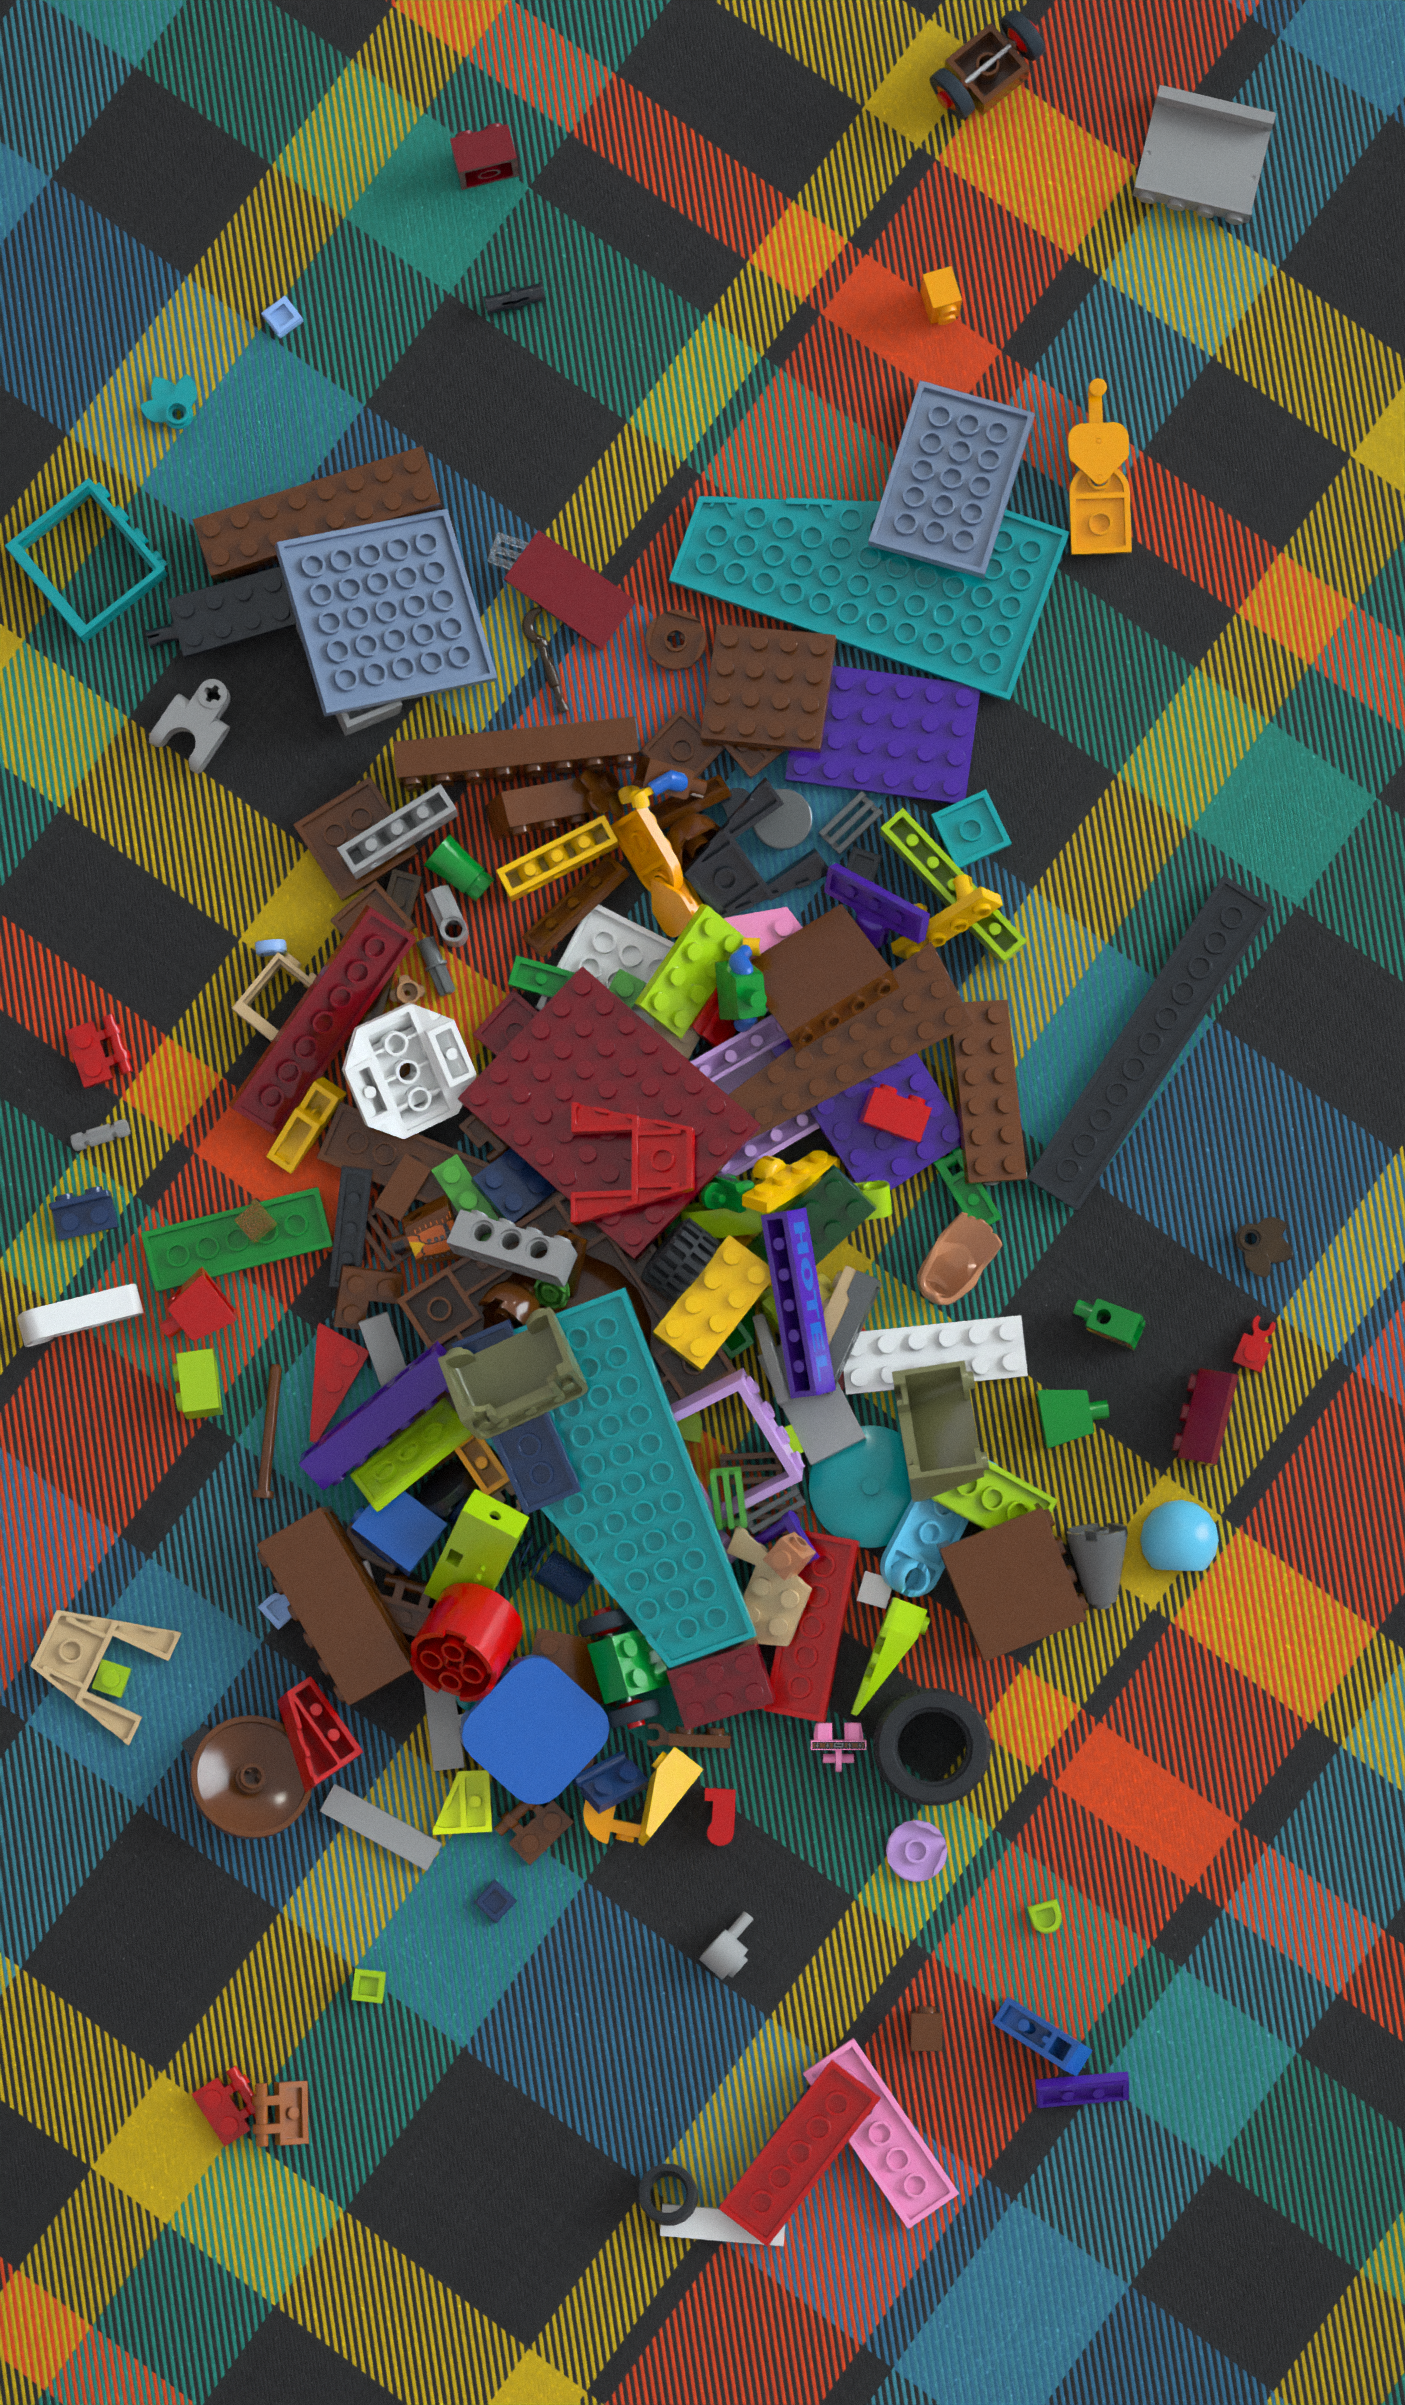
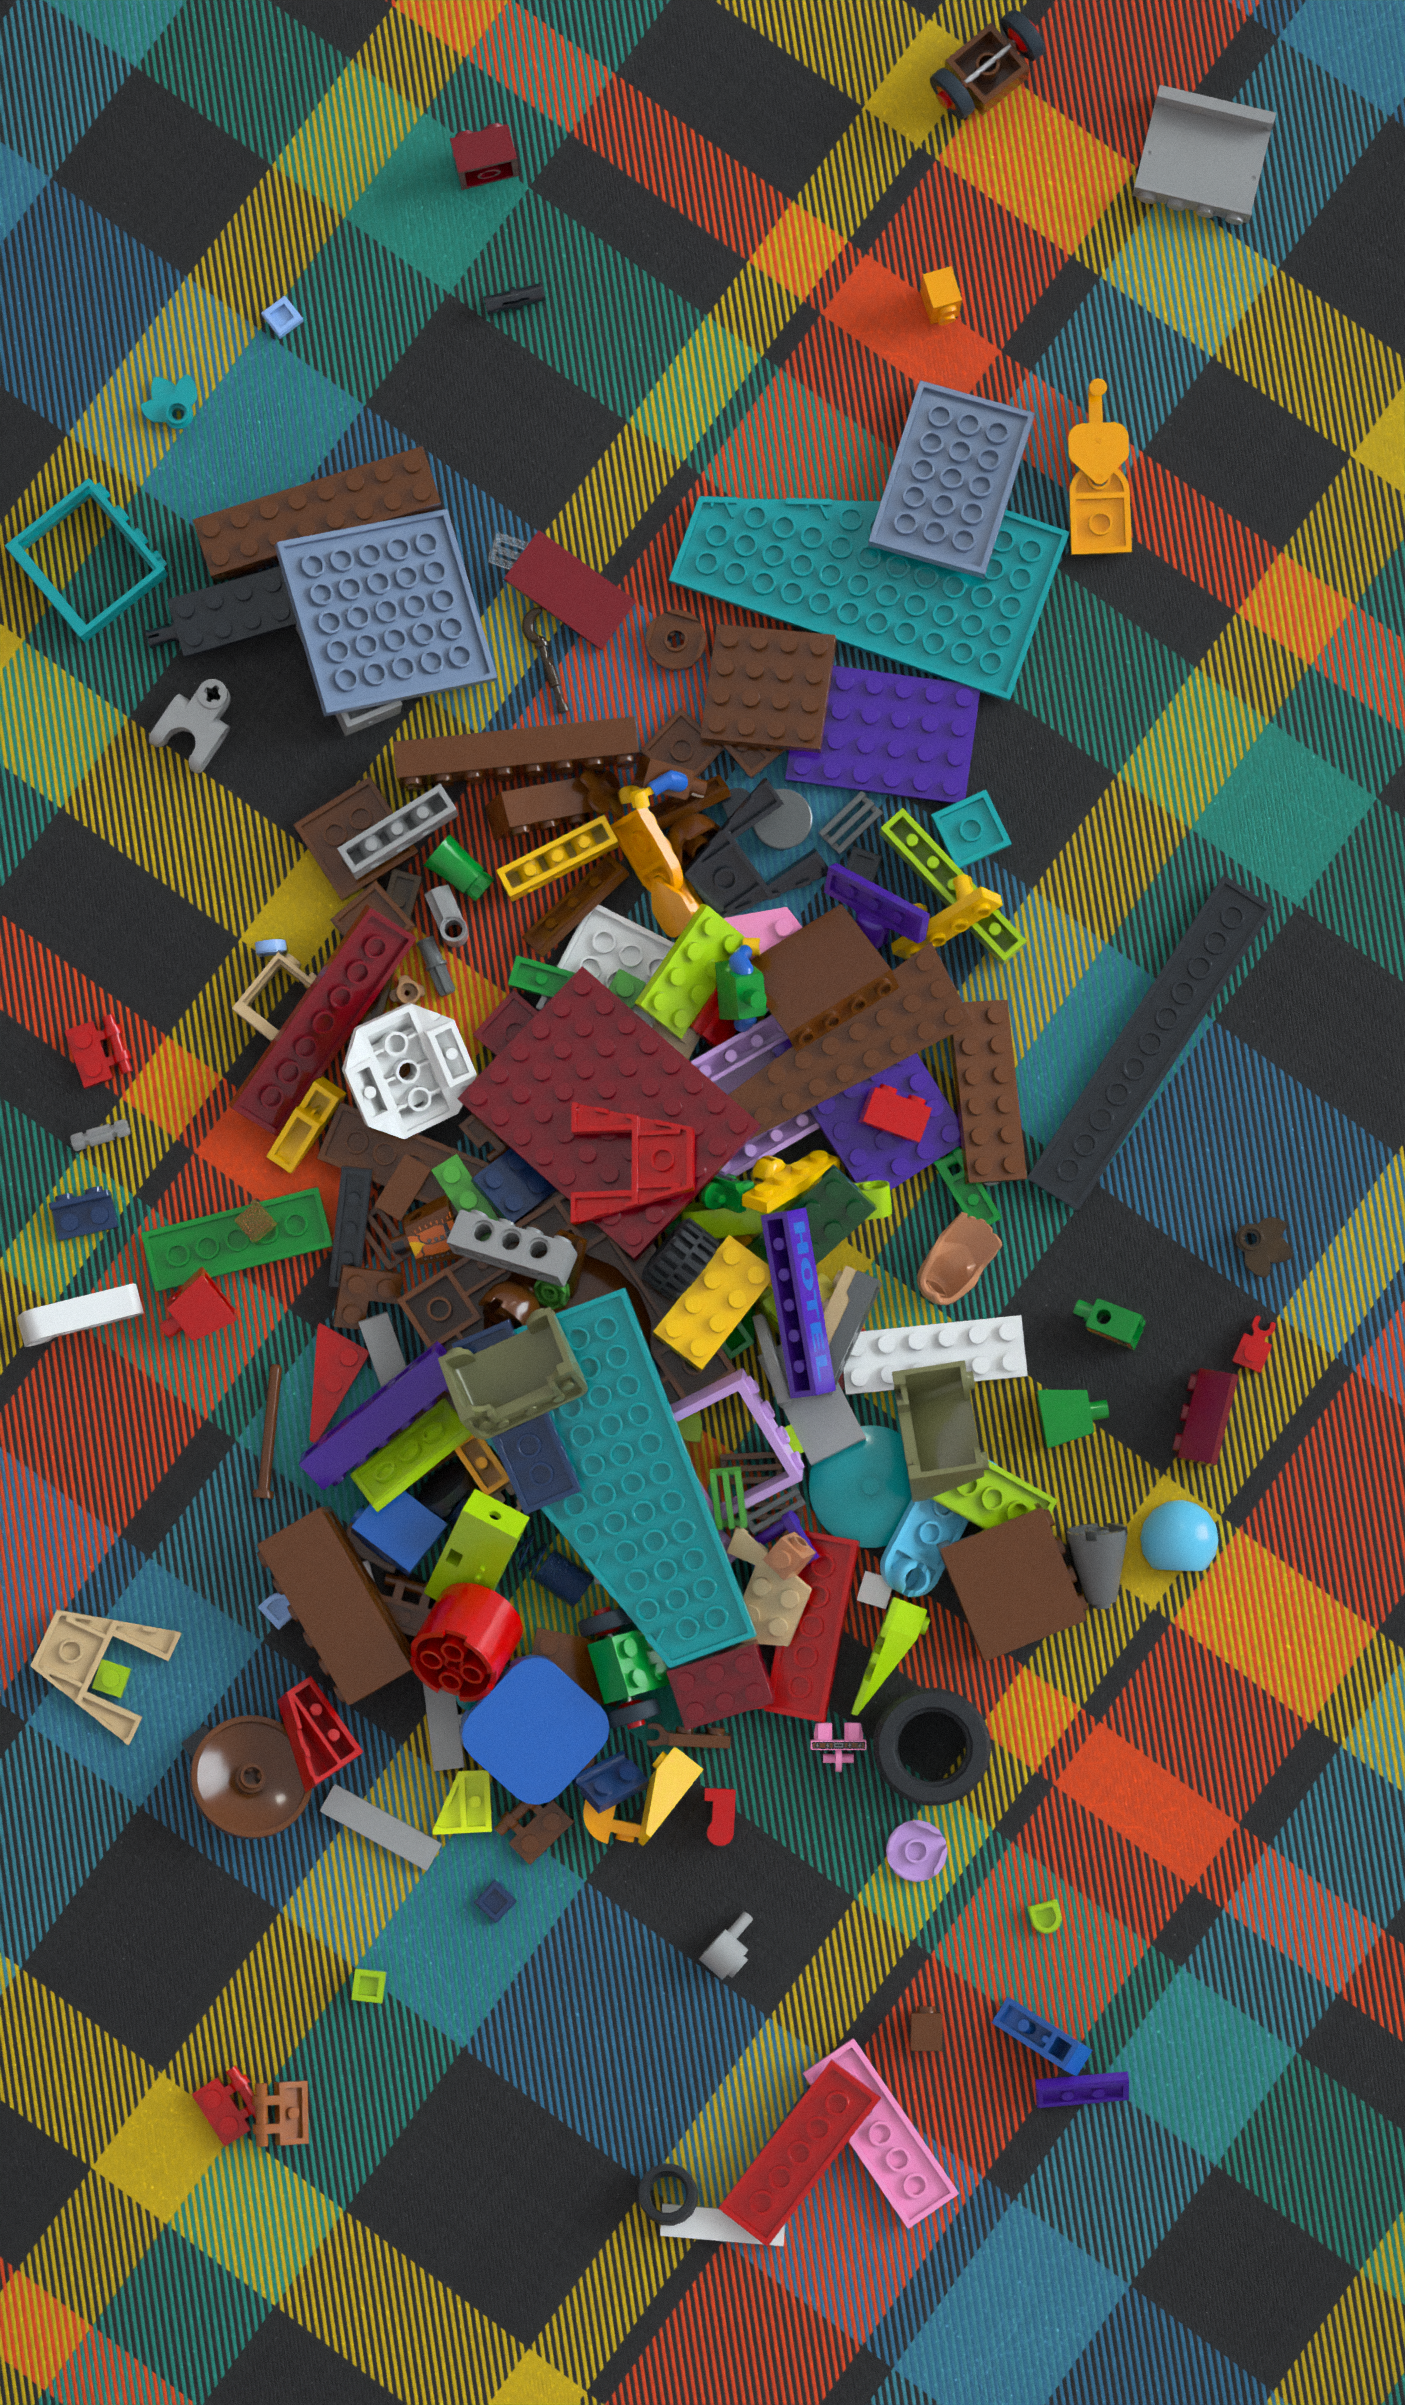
(198, 1384): lime brick -> none

